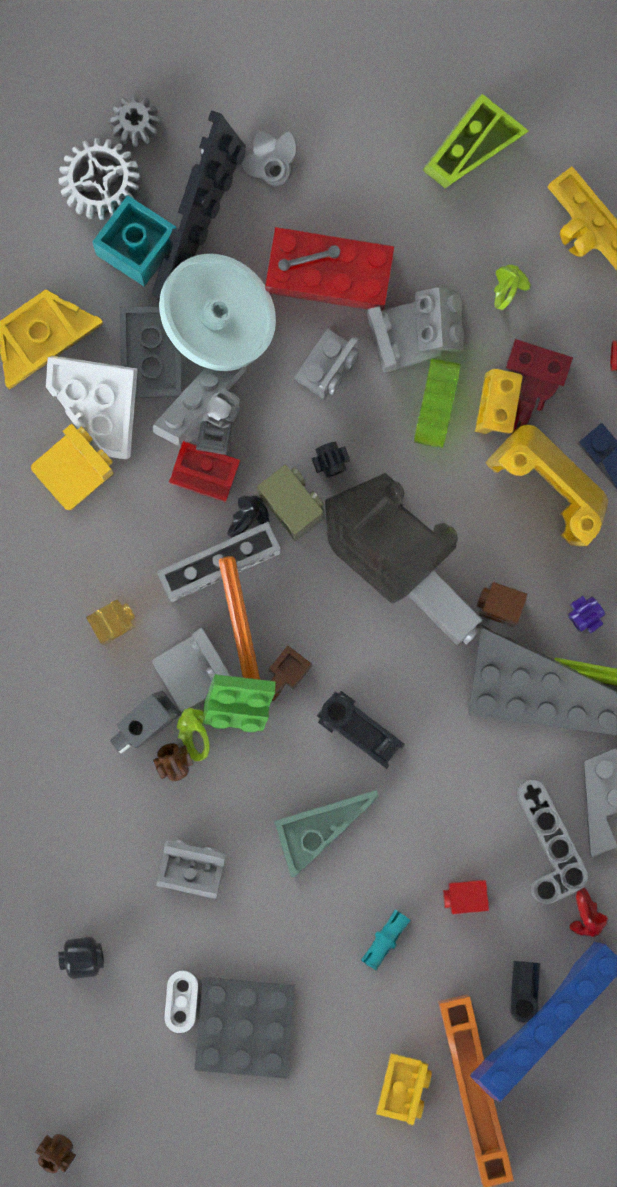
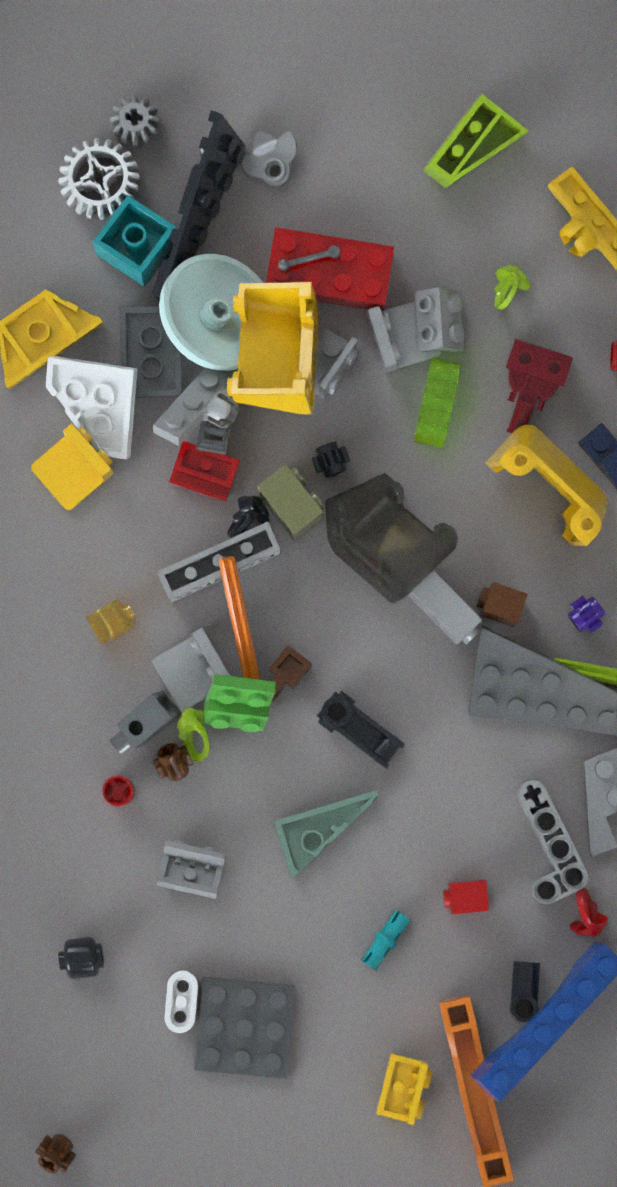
(114, 791): none -> red wheel
(276, 346): none -> yellow windscreen
(498, 401): yellow bracket -> none

